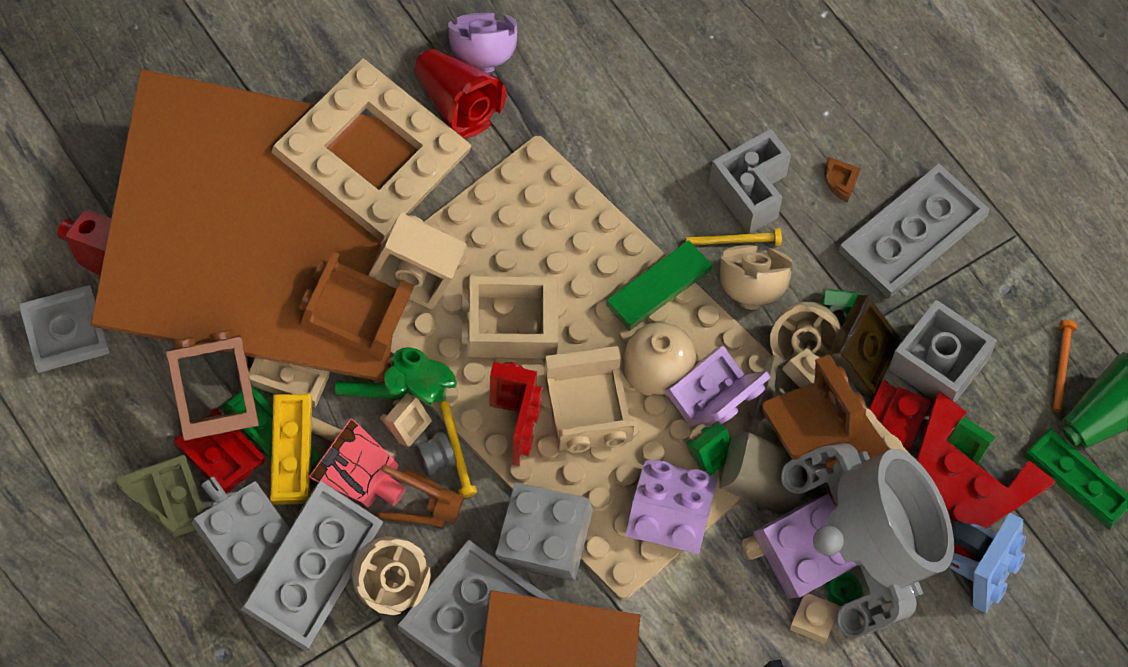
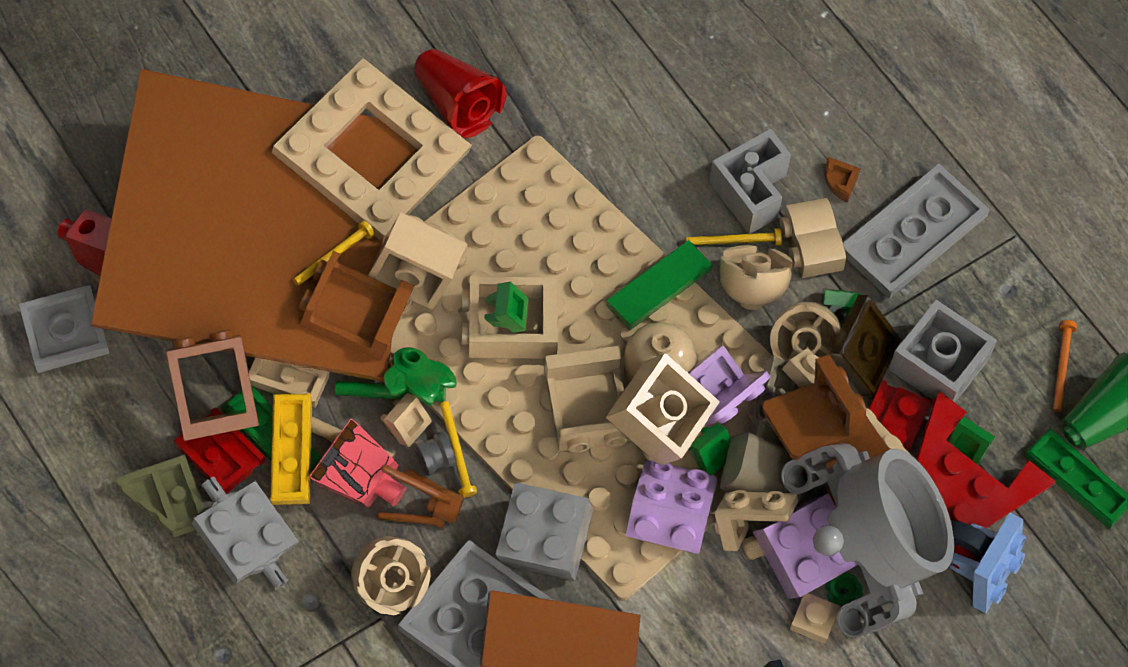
(311, 566): light grey plate -> none
(365, 230): none -> yellow piece
(483, 40): lavender cylinder -> none
(509, 307): none -> green tile
(517, 391): red bracket -> none
(662, 409): none -> tan brick
(752, 506): none -> tan bracket
(813, 238): none -> tan brick

